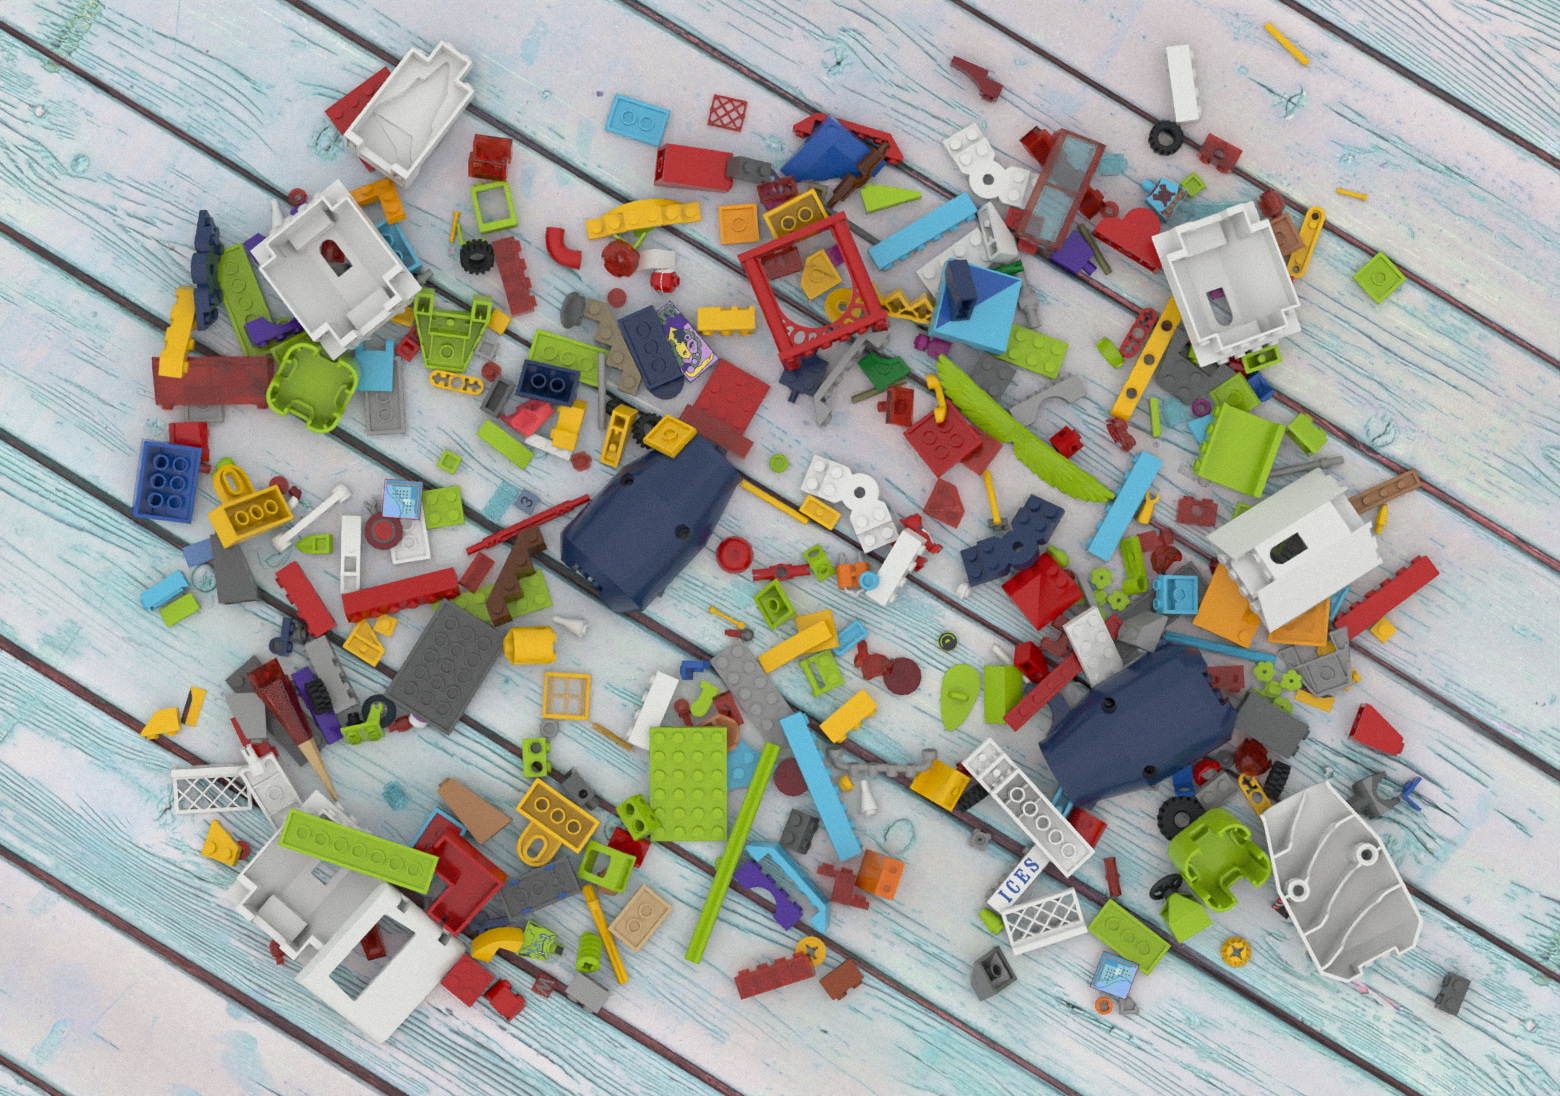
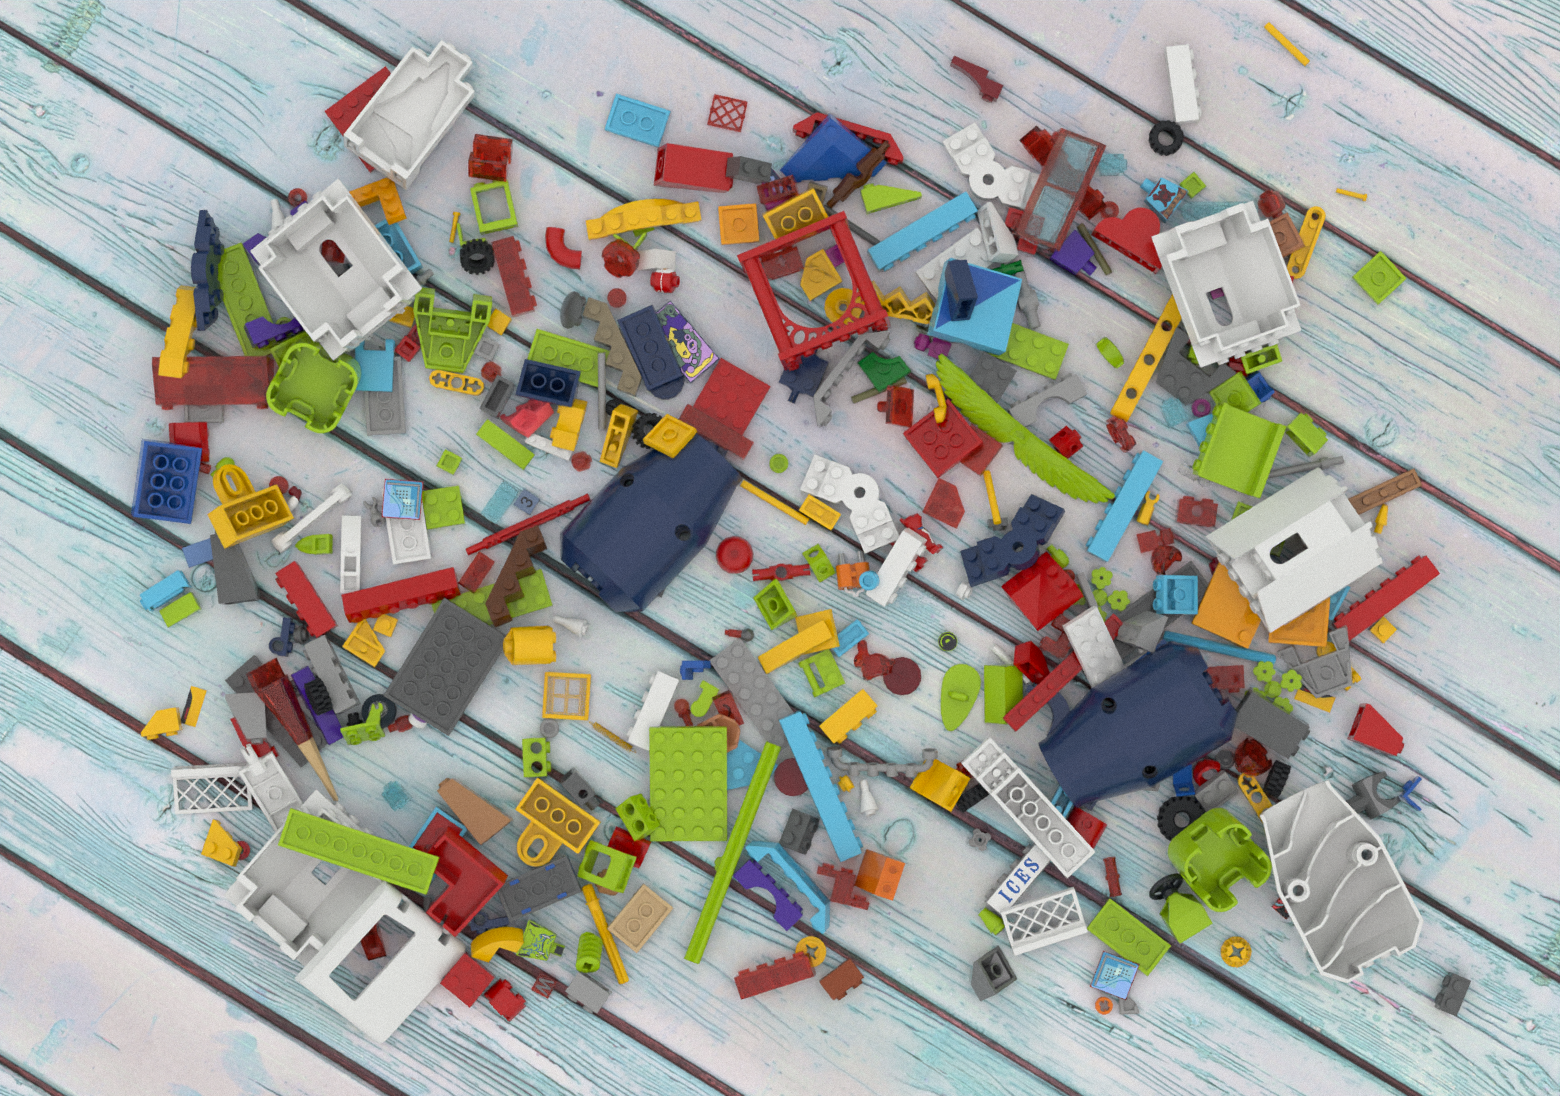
(276, 952): clear red cylinder -> none
(383, 532): tile -> none
(726, 320): yellow wedge -> none
(740, 625): yellow hinge -> none
(1126, 342): red beam -> none
(1134, 566): lime plate -> none
(1154, 417): lime tile -> none
(1230, 154): clear red brick -> none

